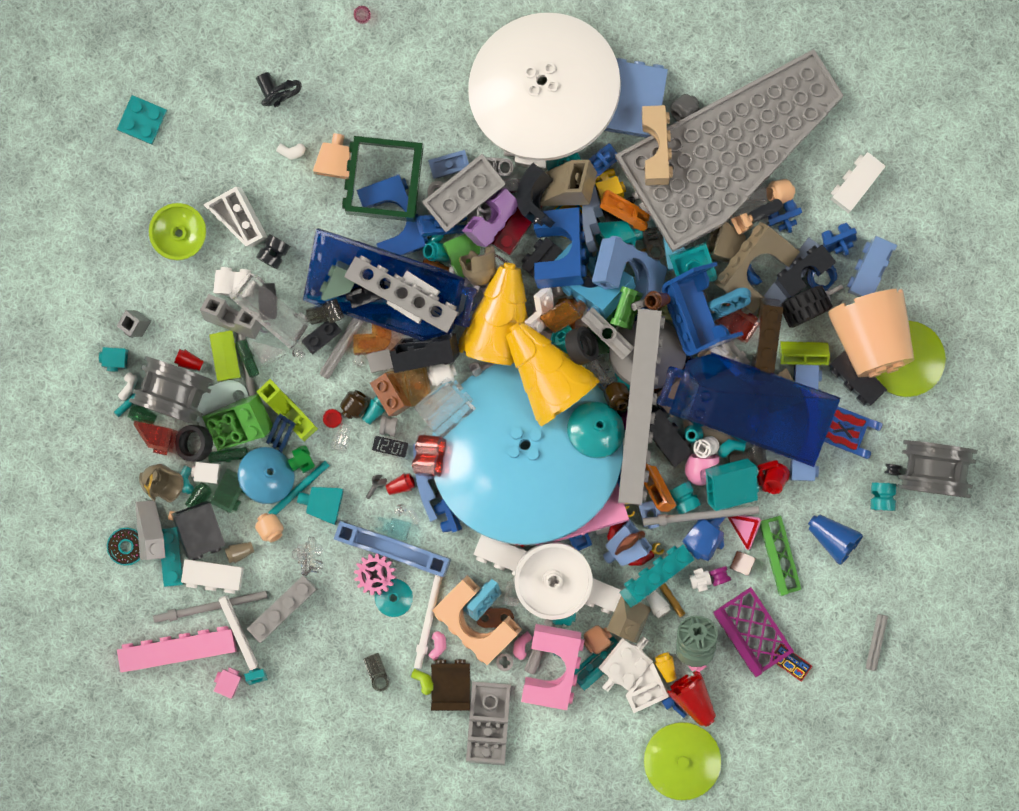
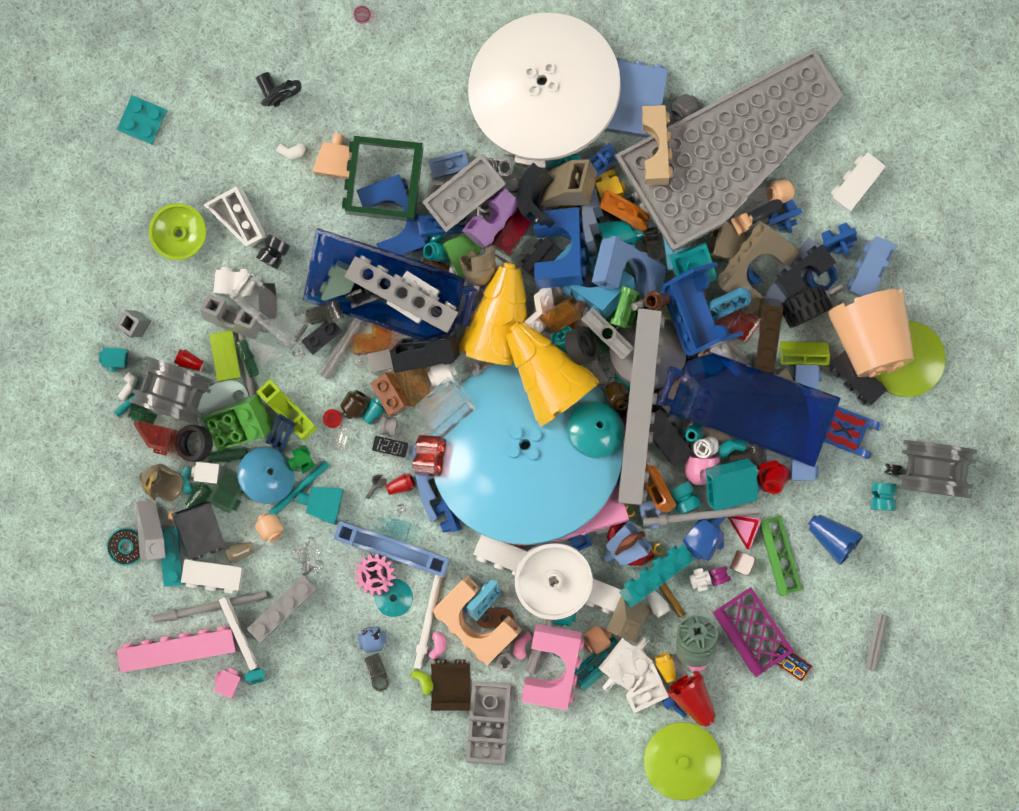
(372, 639): none -> medium blue head

